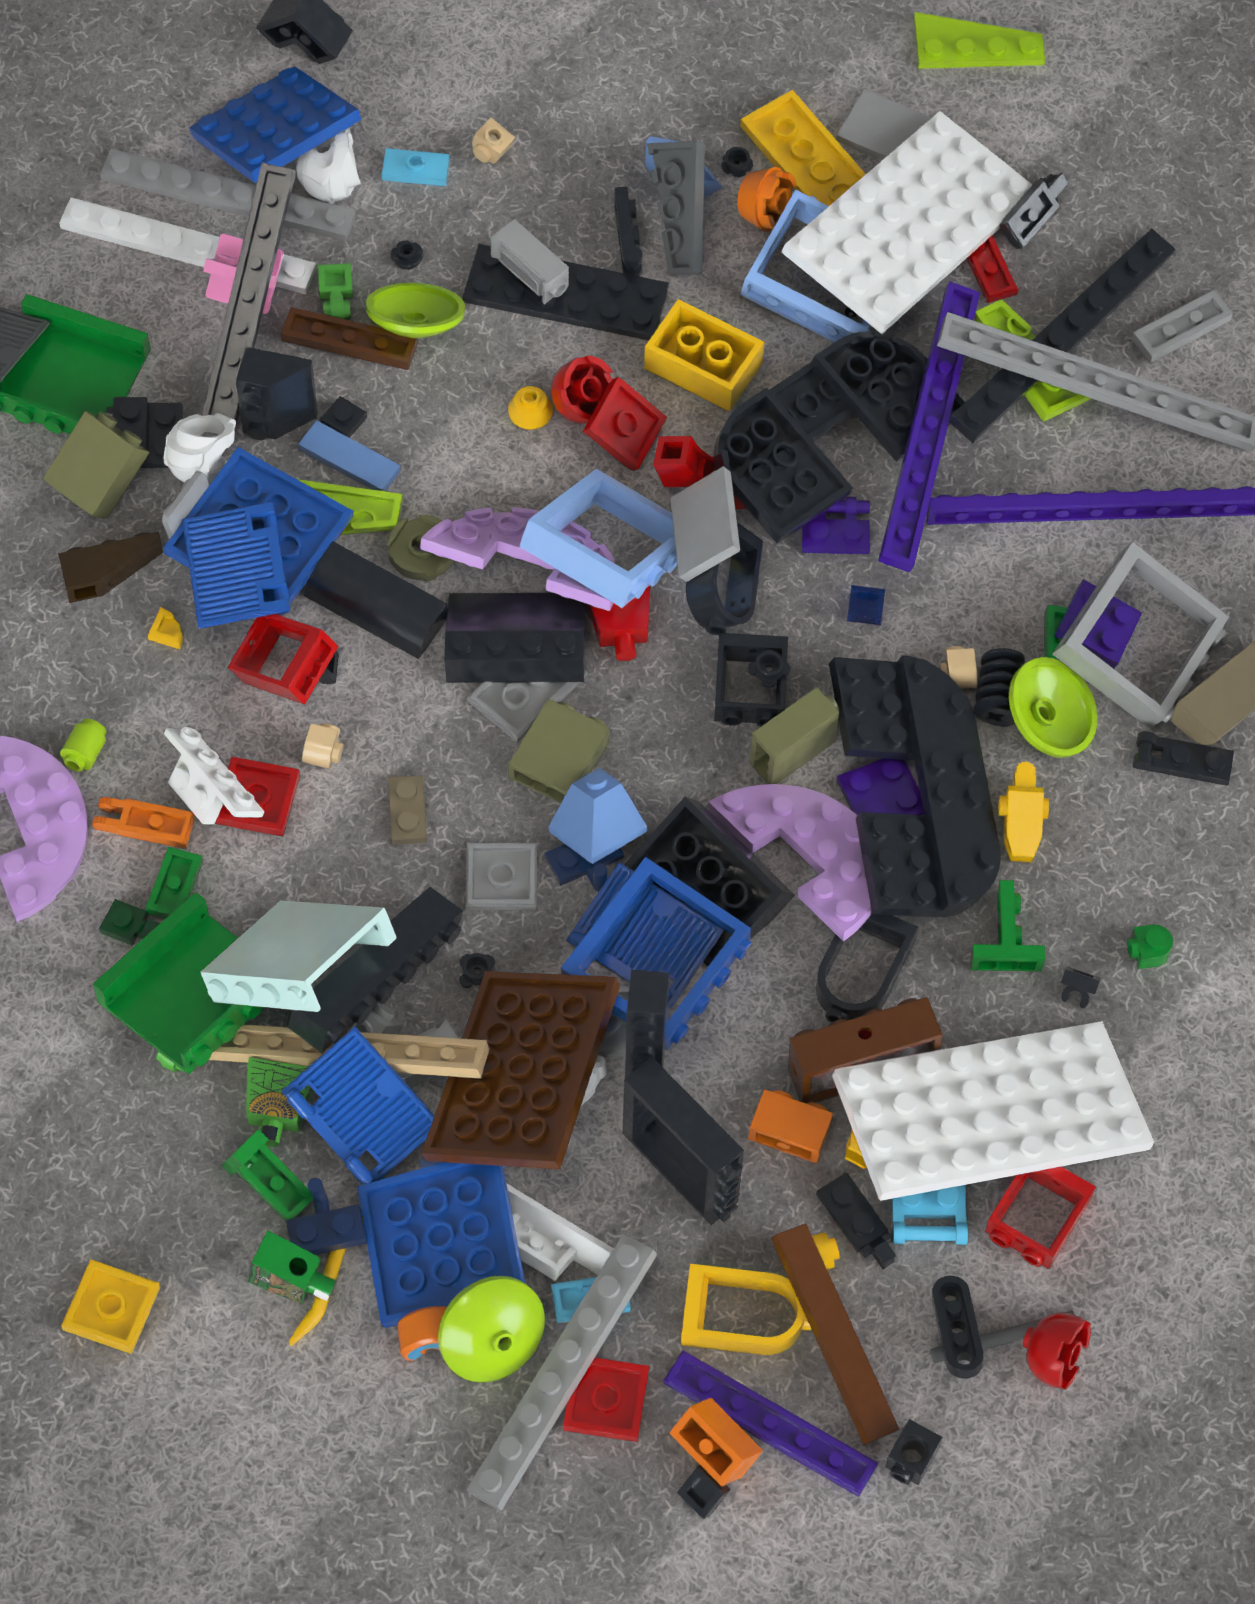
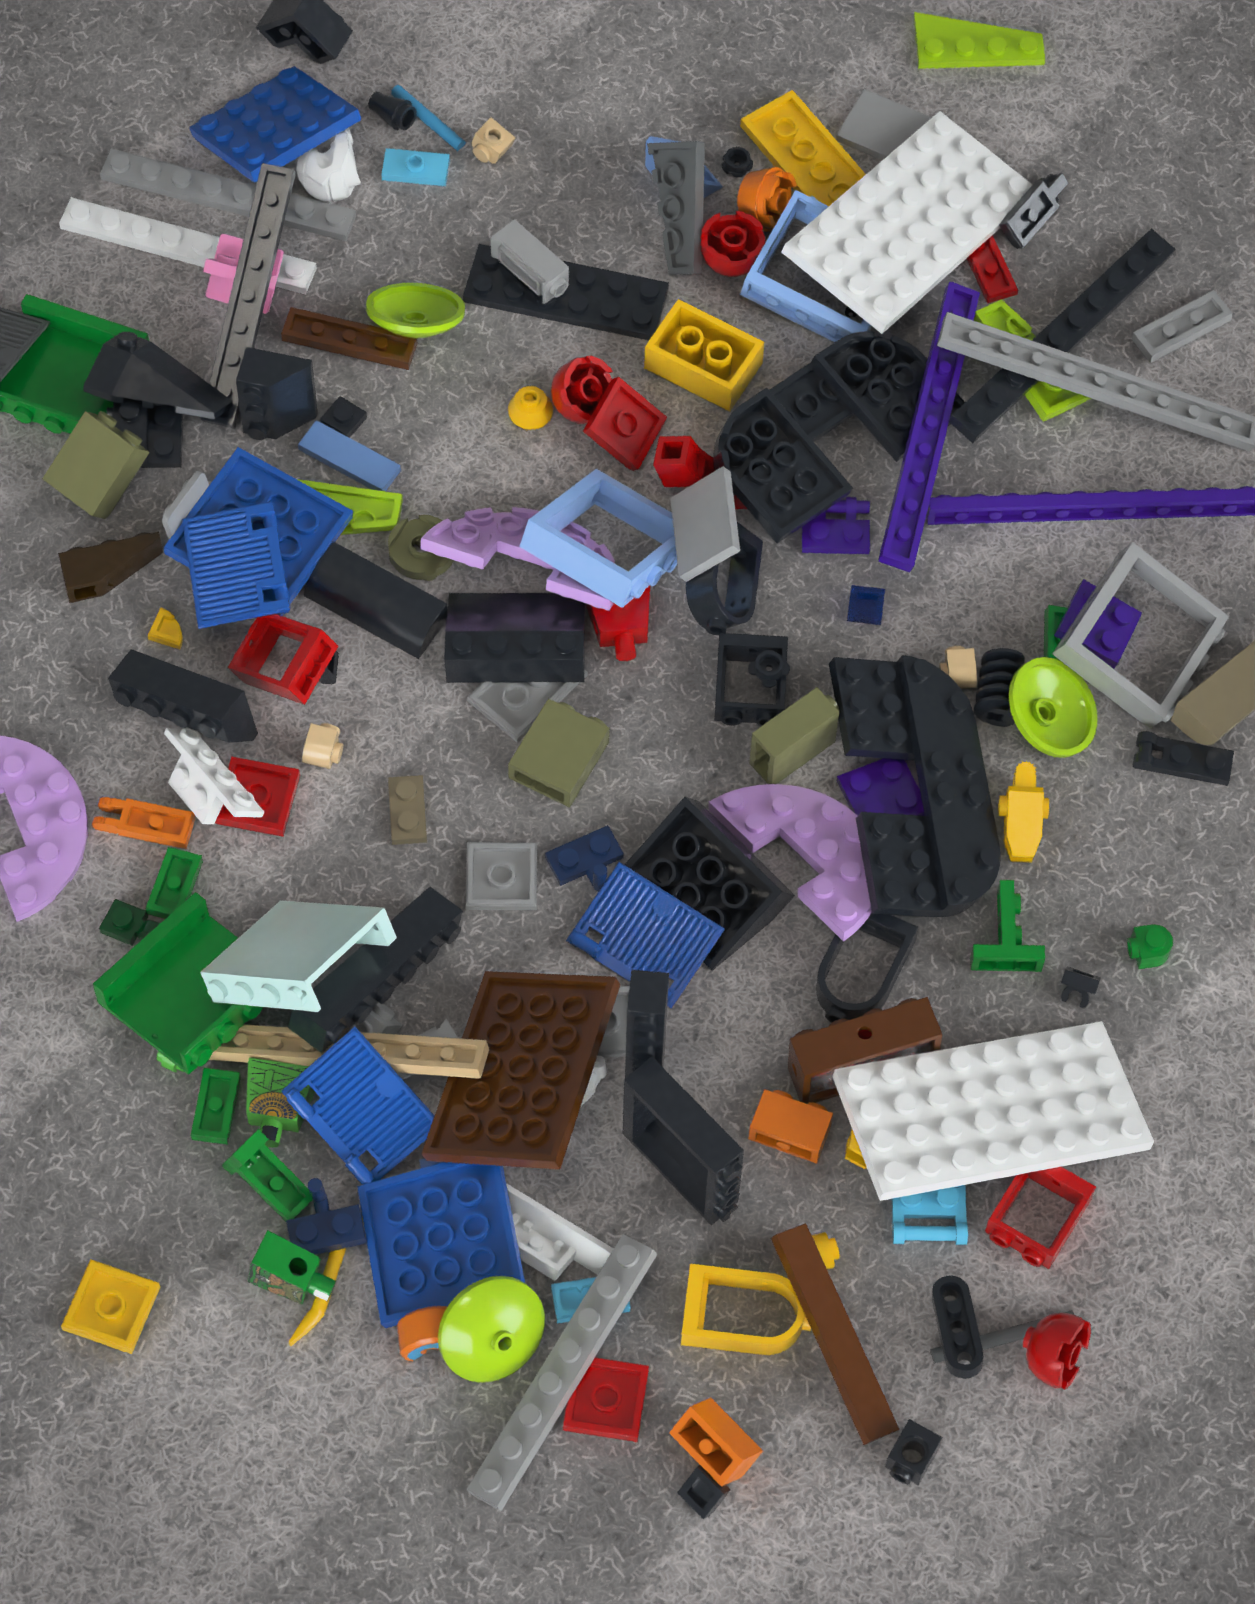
(83, 745): lime brick -> none
(145, 372): none -> black wedge
(183, 698): none -> black wedge
(190, 452): white helmet -> none
(215, 1106): none -> green plate
(336, 284): bright green plate -> none
(394, 110): none -> black cone
(407, 261): black plate -> none
(430, 119): none -> dark azure bar
(473, 962): black plate -> none
(597, 817): medium blue slope -> none
(619, 909): blue window -> none
(627, 234): black plate -> none
(732, 243): none -> red cylinder
(772, 1423): dark purple tile -> none
(857, 1219): black hinge -> none

